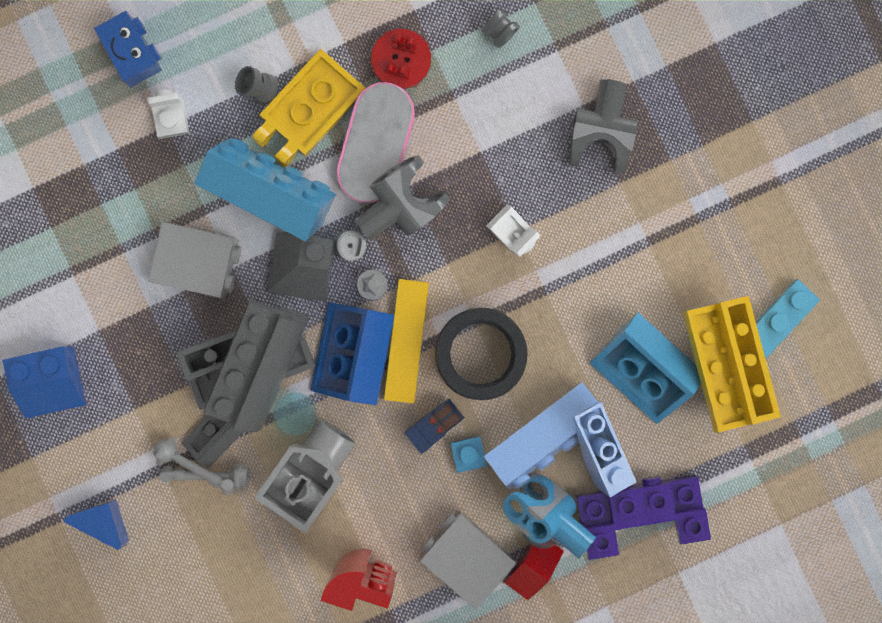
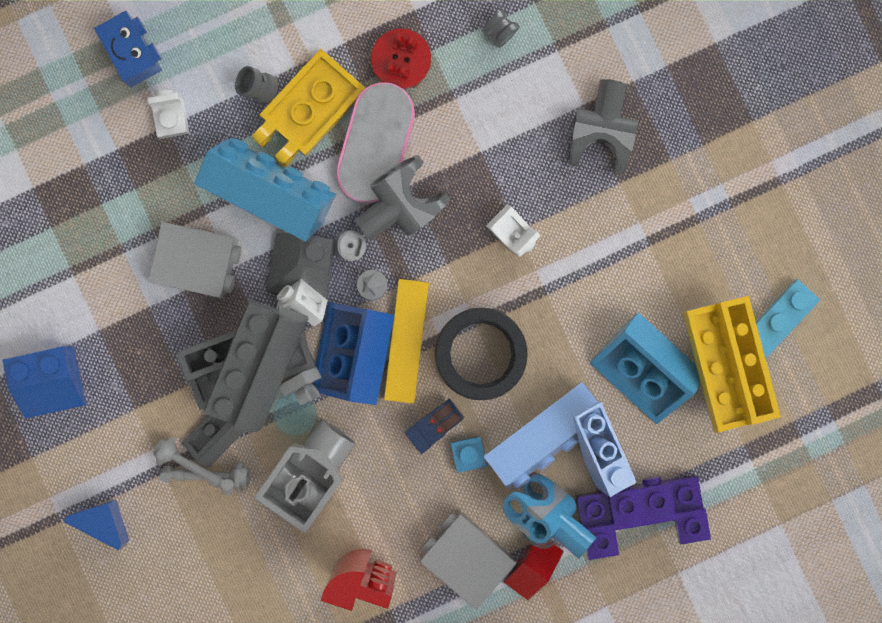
(302, 386): none -> light grey tile
(303, 300): none -> white bracket

